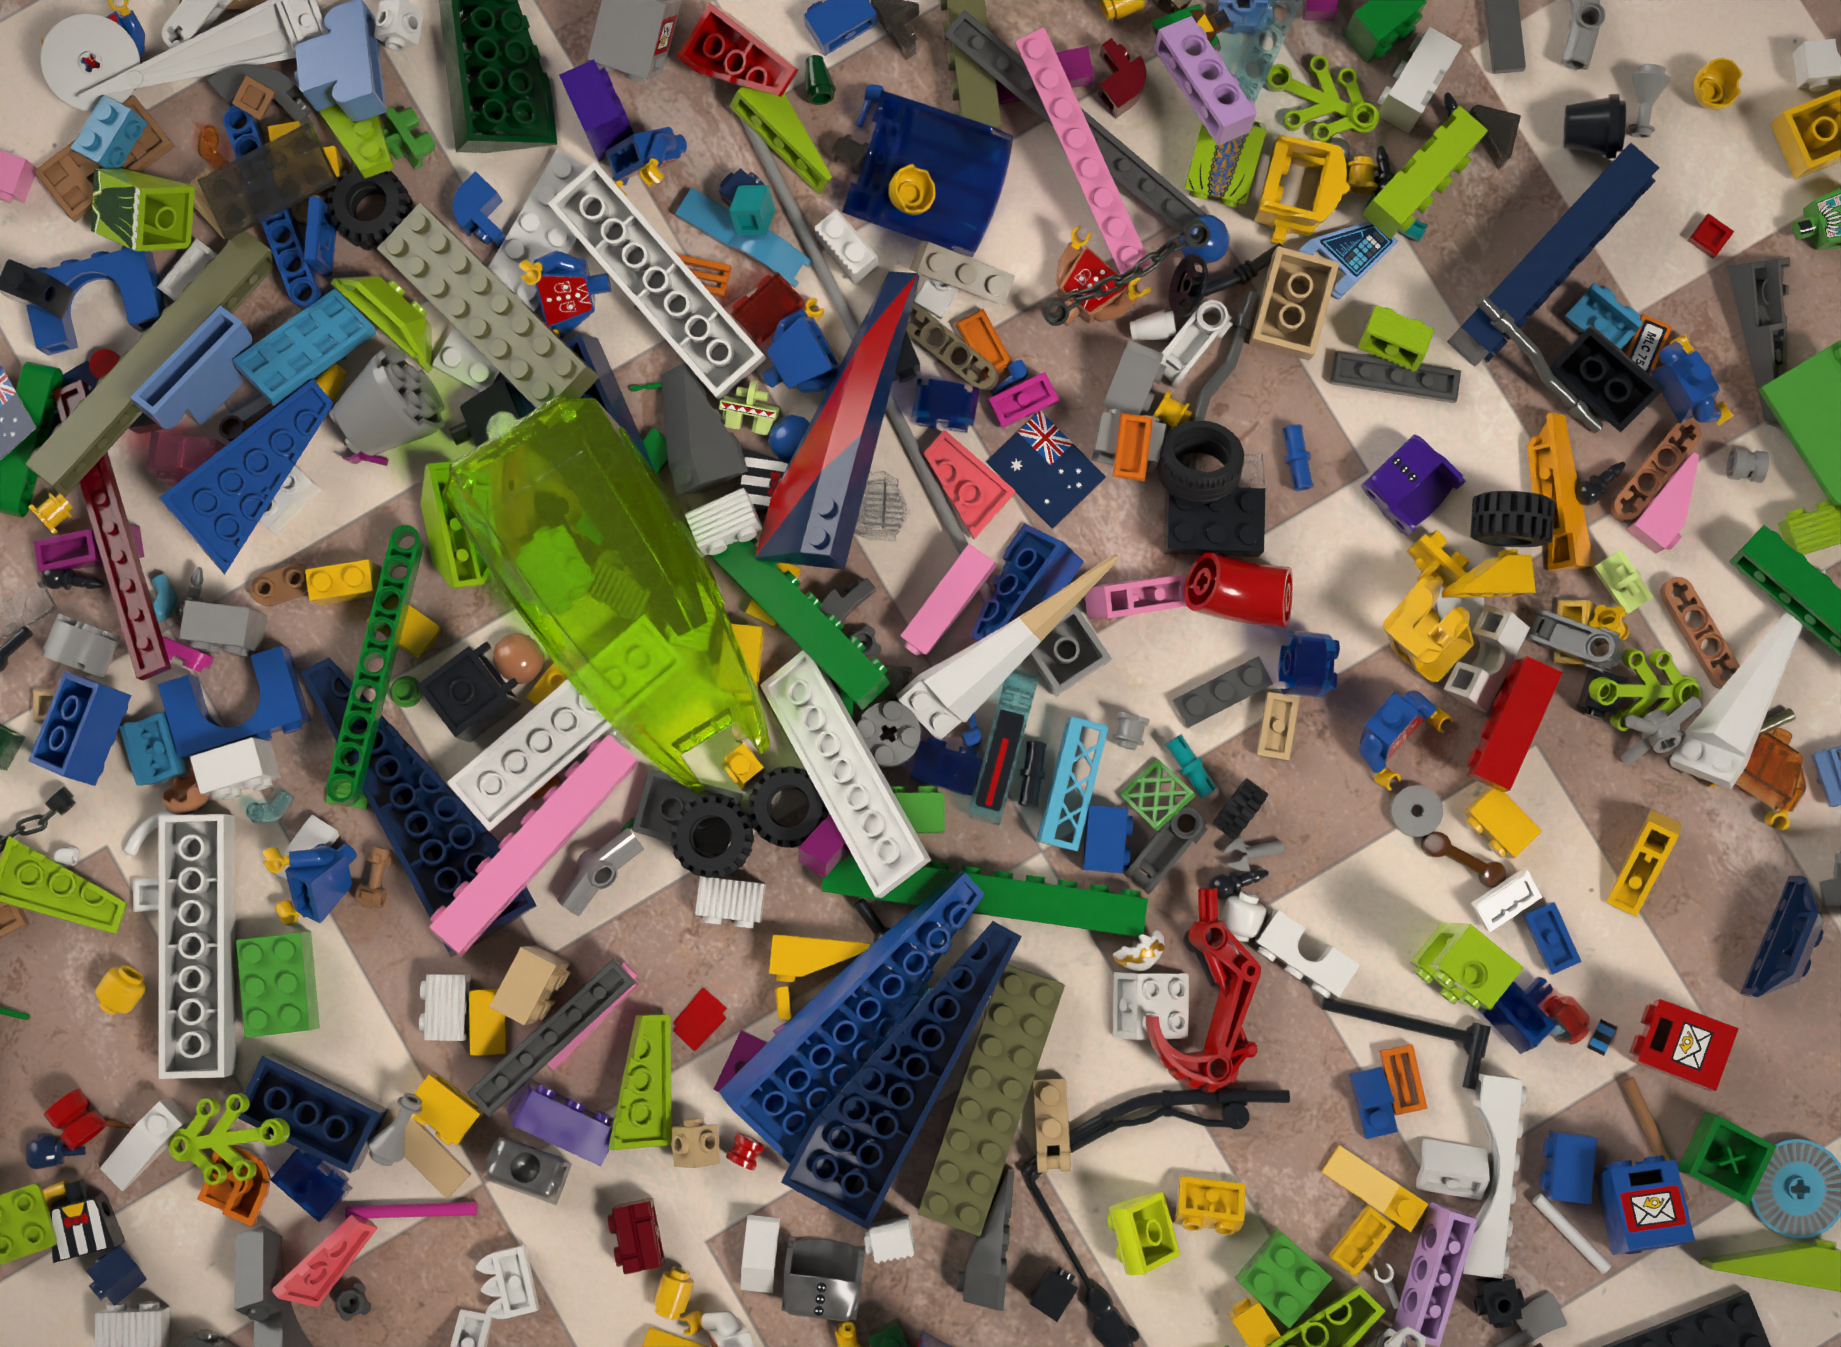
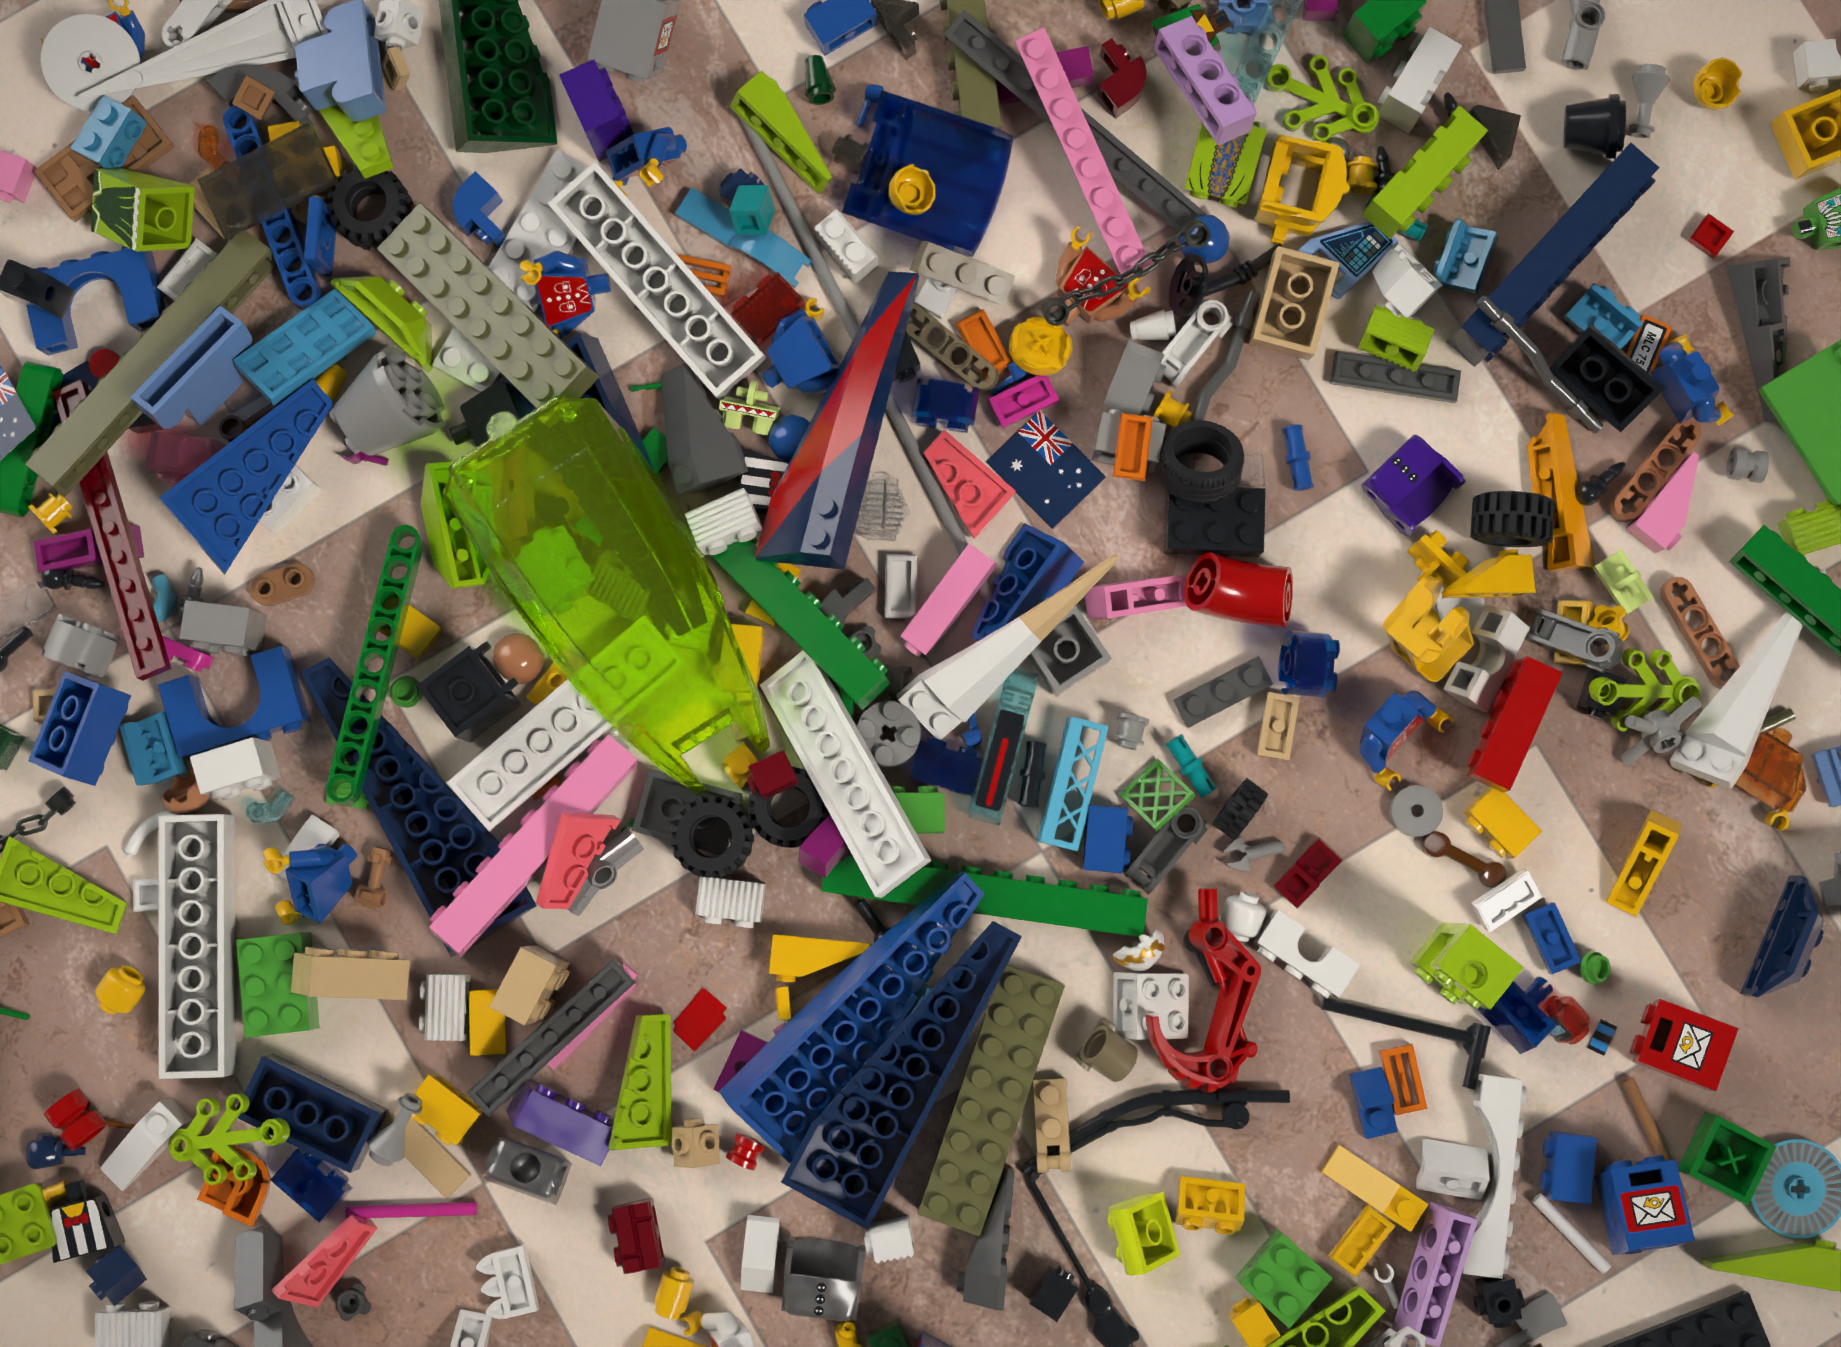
(67, 856): white hand -> none
(342, 582): yellow brick -> none
(350, 974): none -> tan brick
(396, 68): none -> tan tile
(399, 126): bright green hips -> none
(573, 849): none -> coral wing
(735, 54): red wedge -> none
(771, 775): none -> dark red brick
(900, 586): none -> white tile
(1040, 346): none -> yellow tile
(1107, 1052): none -> dark tan piece
(1231, 883): black bar -> none
(1308, 872): none -> dark red slope
(1404, 281): none -> white wedge
(1465, 257): none -> dark azure bracket
(1594, 967): none -> bright green plate

